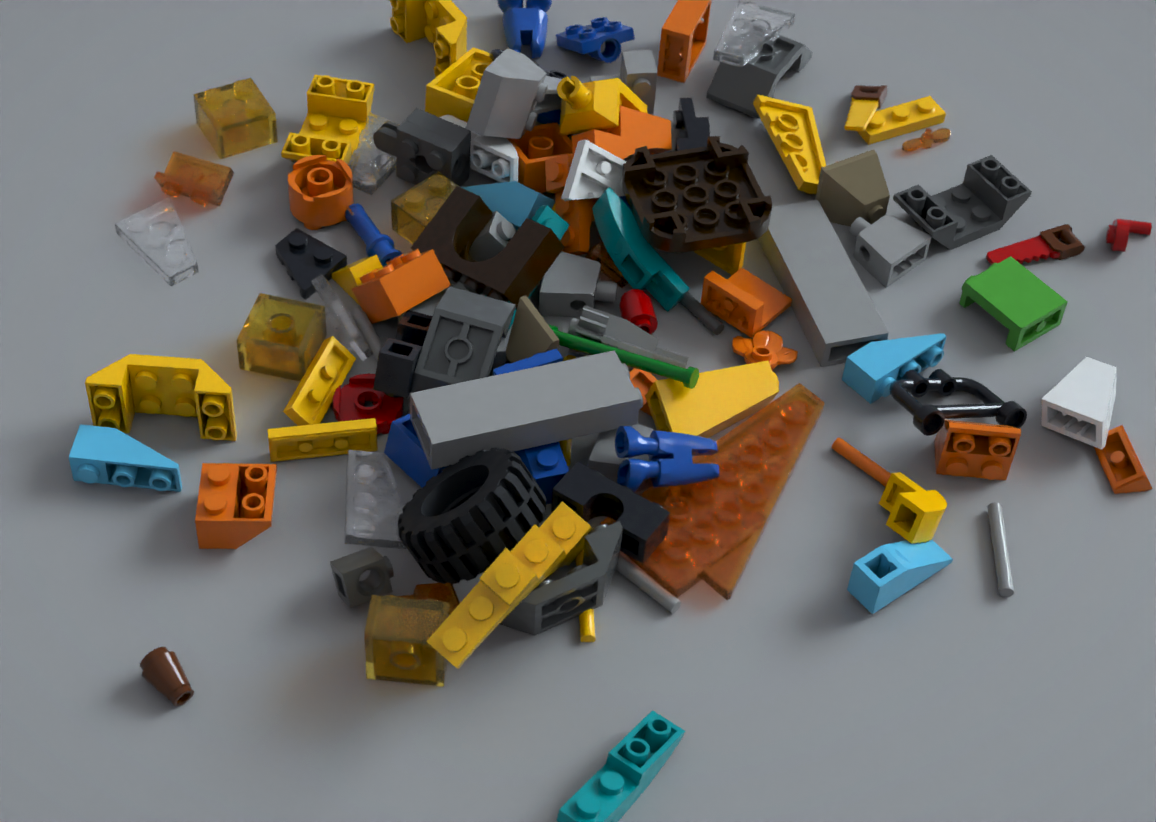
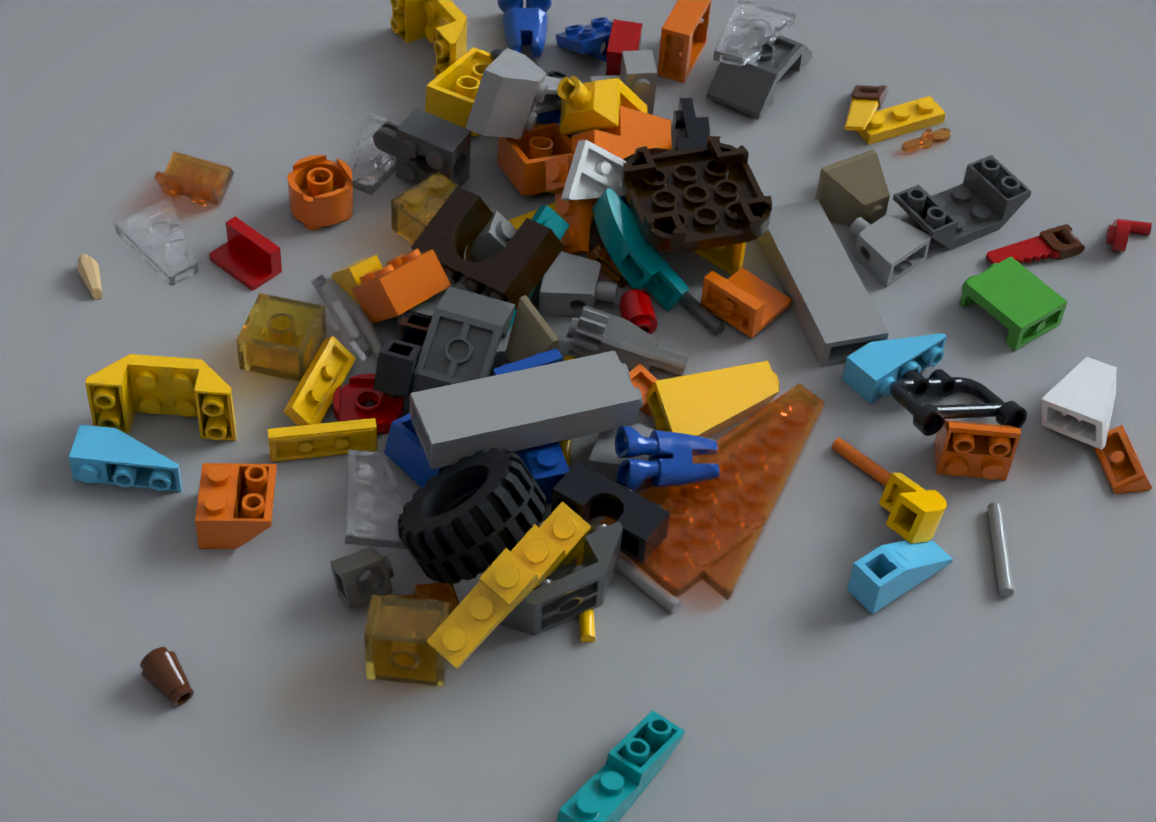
(90, 273): none -> tan bar
(235, 118): clear yellow brick -> none
(247, 255): none -> red panel
(308, 259): black wing -> none
(333, 119): yellow slope -> none
(375, 241): blue pin -> none
(491, 155): white slope -> none
(511, 200): medium azure slope -> none
(623, 37): none -> red slope
(687, 376): green bar -> none
(764, 347): orange plate -> none
(795, 138): yellow wing -> none

